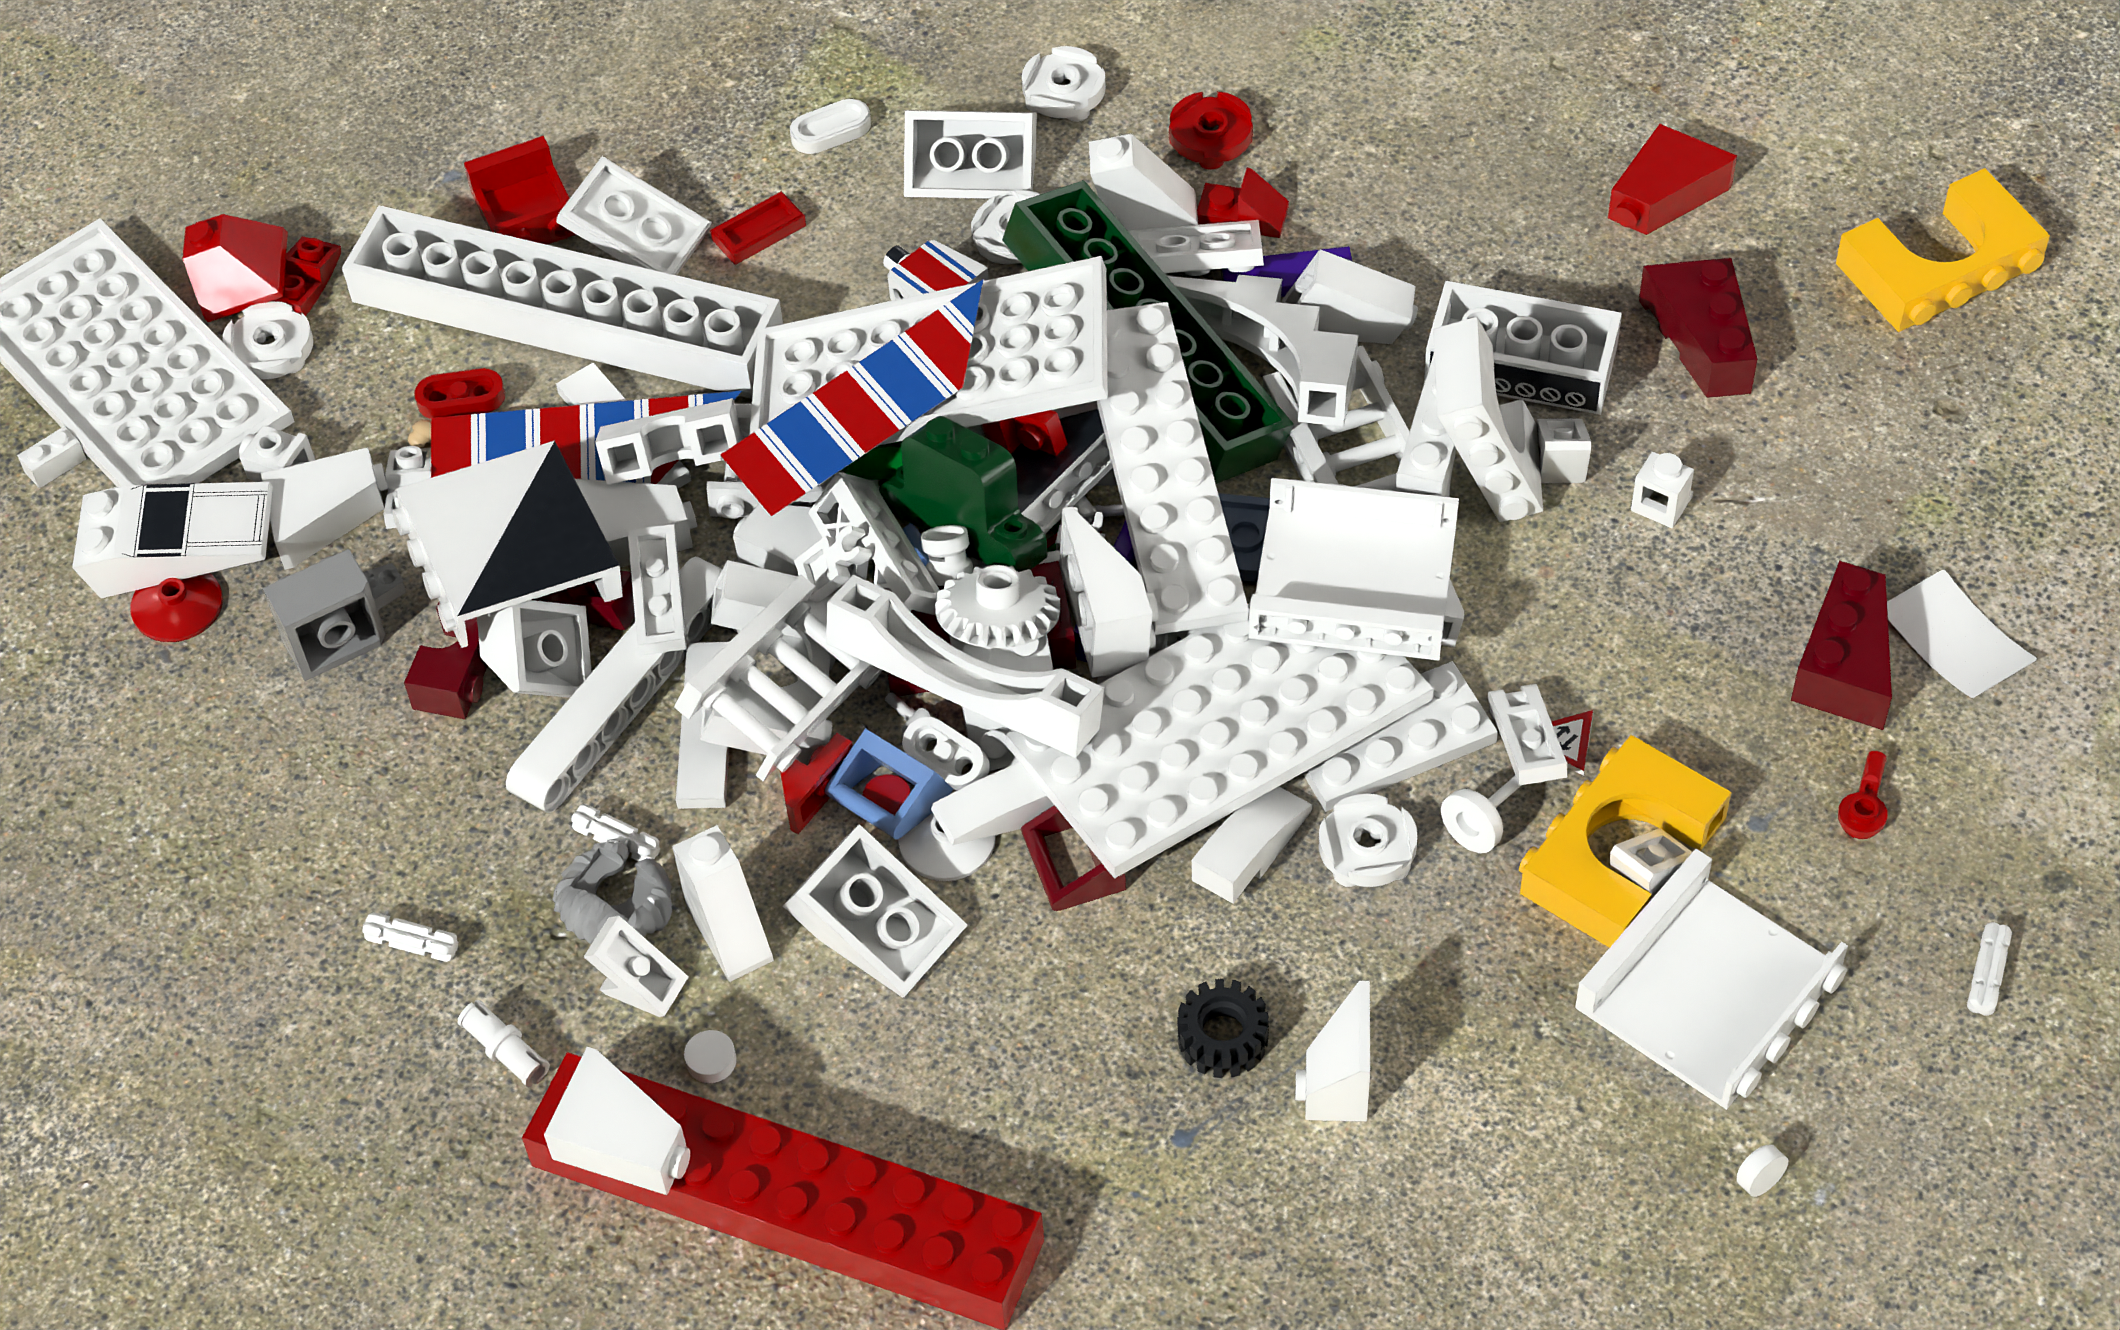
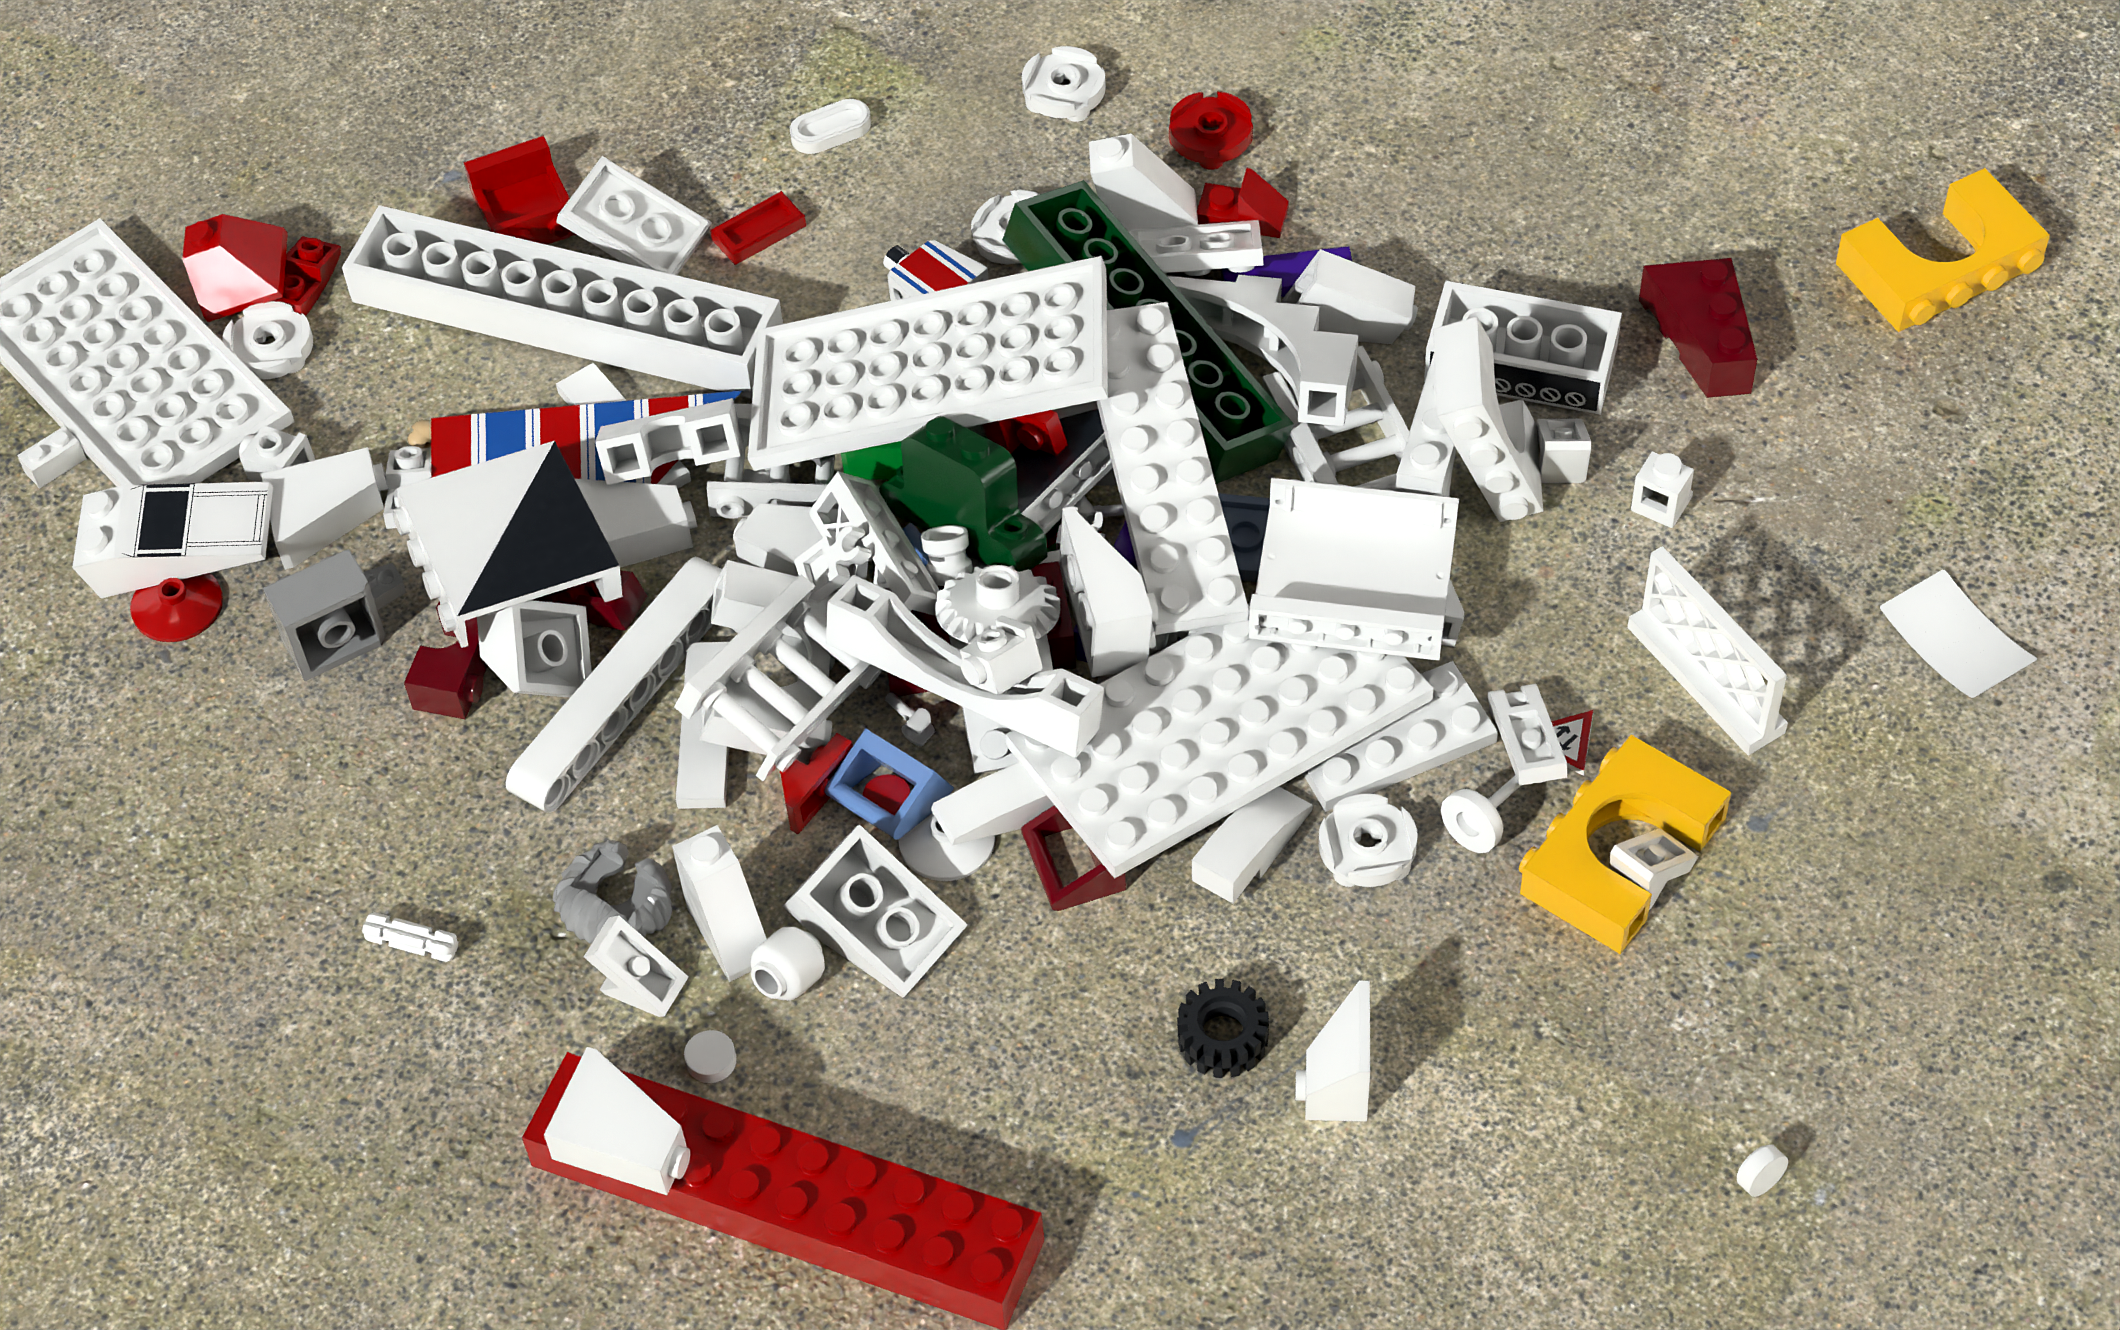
(460, 393): red plate -> none
(503, 1043): white pin -> none
(605, 827): white axle -> none
(657, 589): white hinge -> none
(787, 963): none -> white head
(858, 407): sticker -> none
(950, 753): white plate -> none
(968, 153): white slope -> none
(1001, 656): none -> white brick
(1669, 180): red slope -> none
(1707, 984): white panel -> none
(1710, 673): none -> white fence
(1849, 650): dark red wedge -> none
(1863, 812): red plate -> none
(1989, 969): white axle -> none

